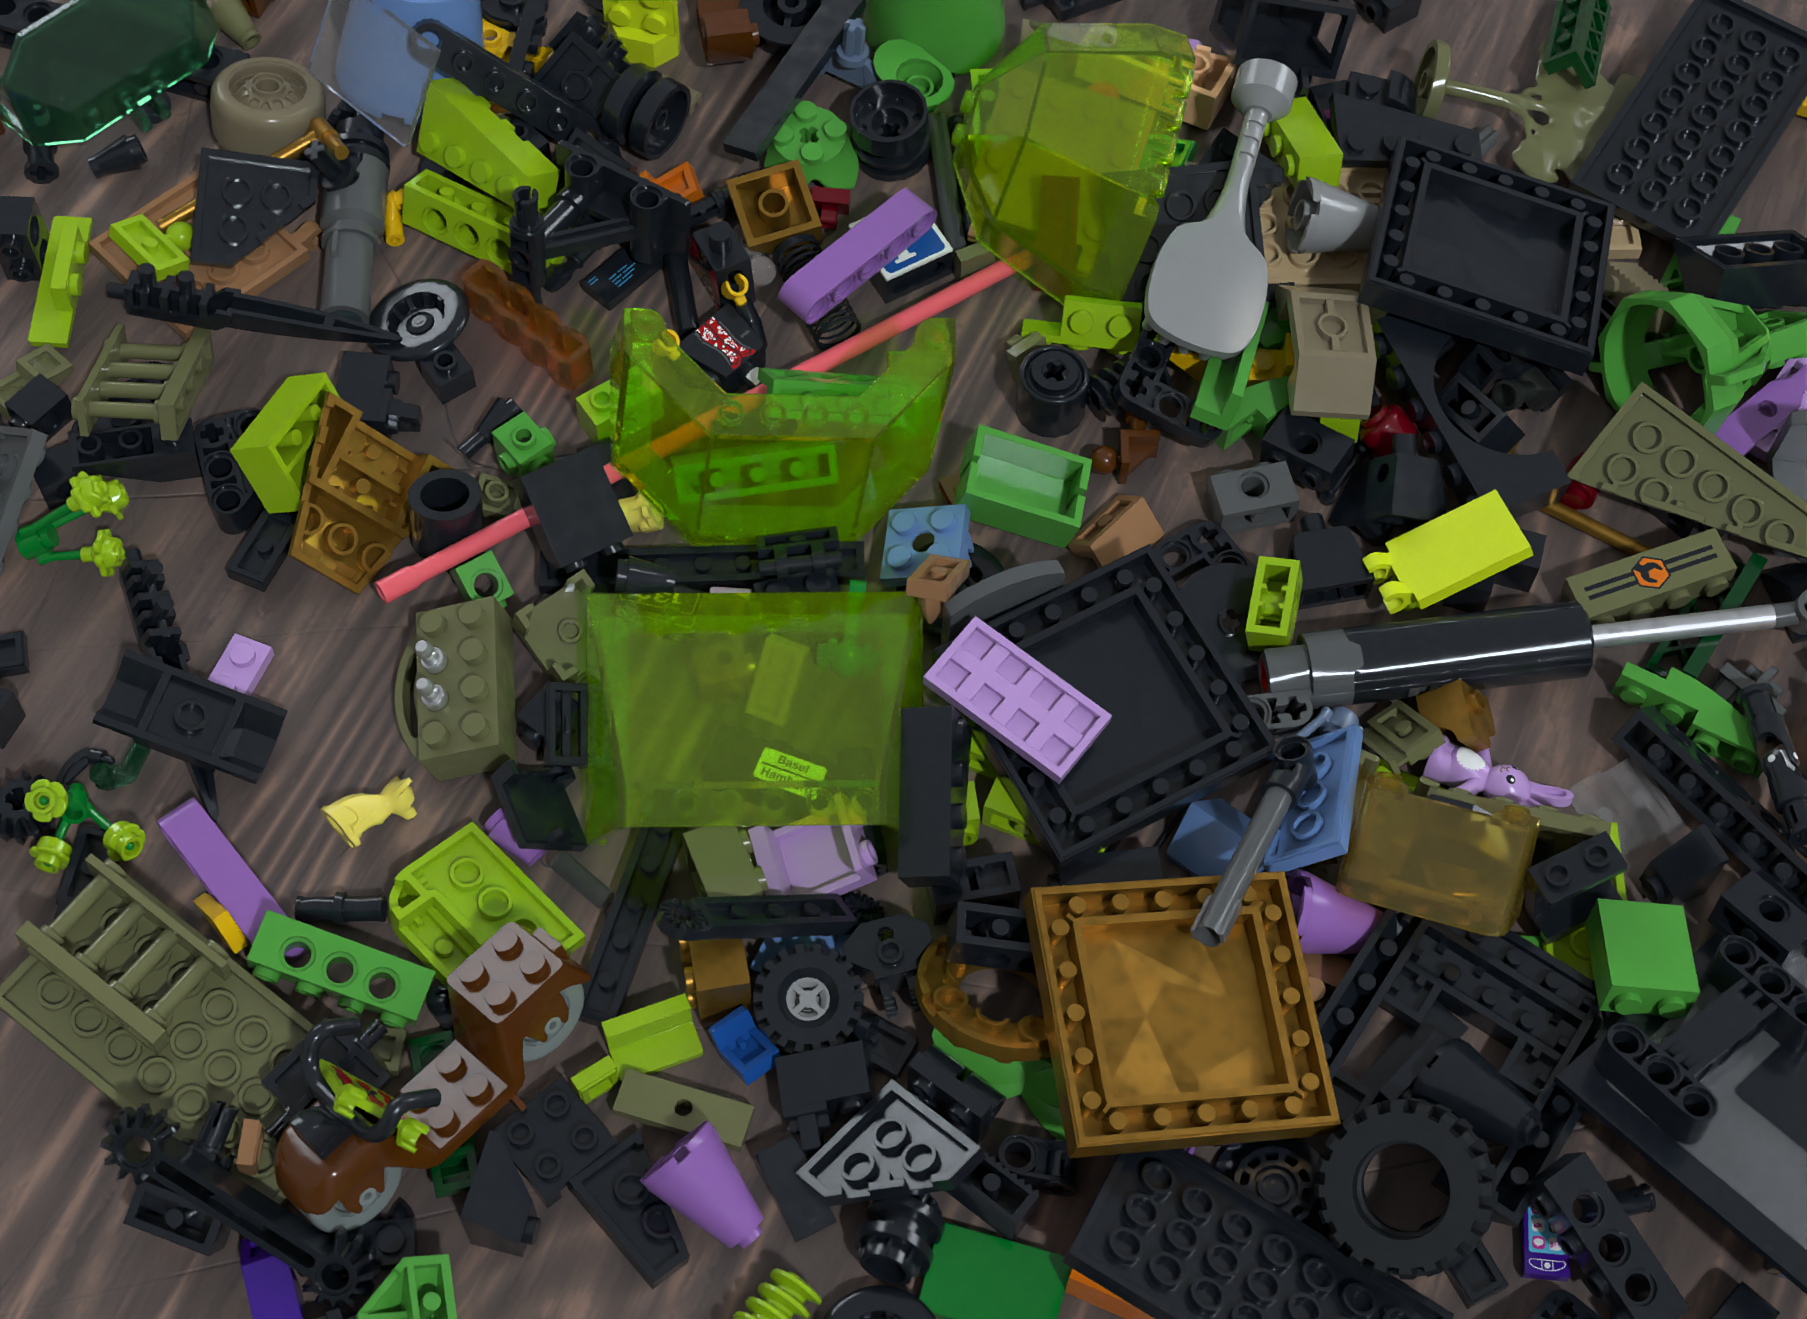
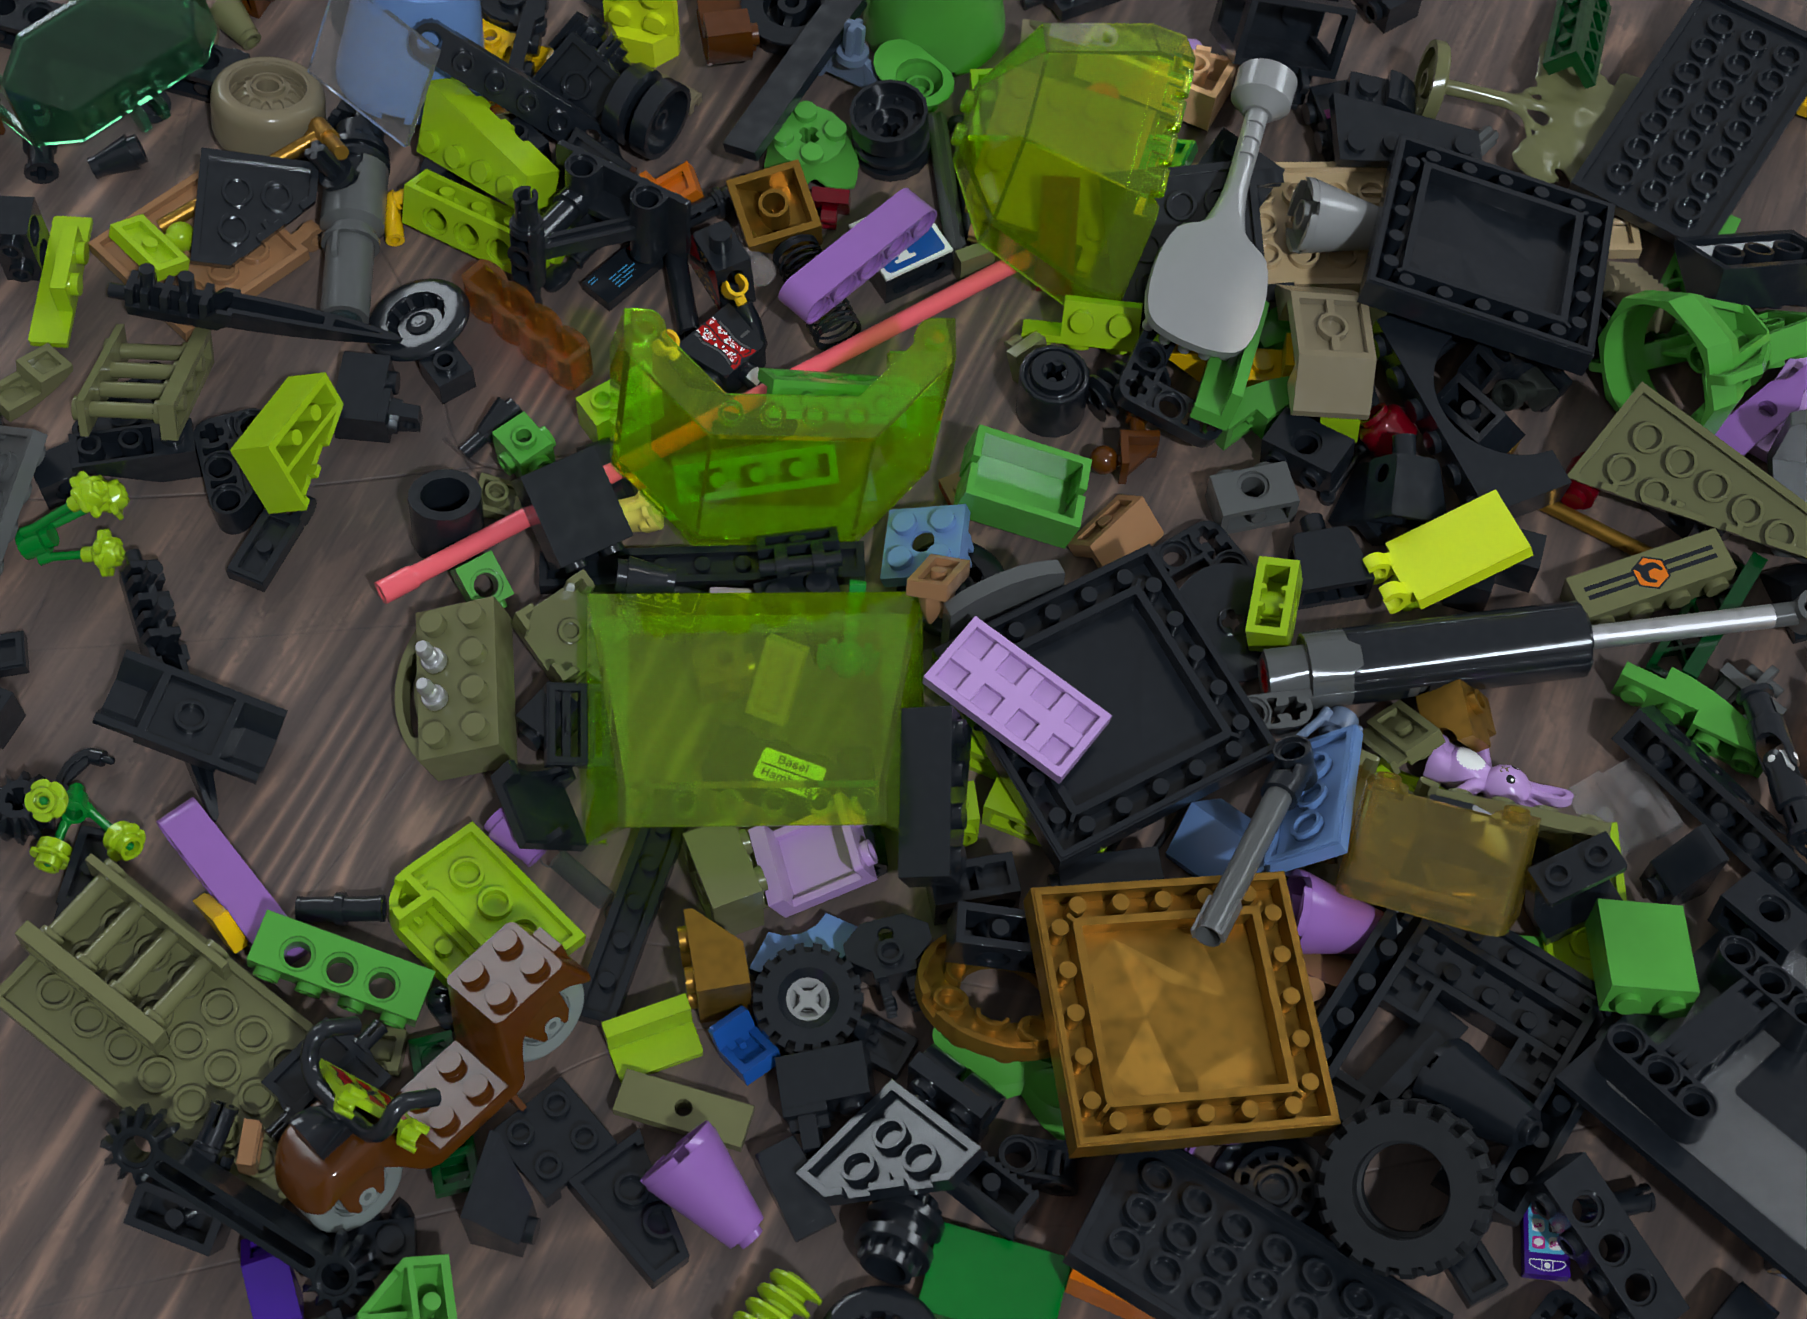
(40, 407): black brick -> none
(120, 774): clear green arm -> none
(242, 664): lavender plate -> none
(354, 498): pearl gold wedge -> none
(361, 811): light yellow animal -> none
(595, 1079): lime tile -> none
(765, 916): black plate -> none
(1304, 145): lime brick -> none

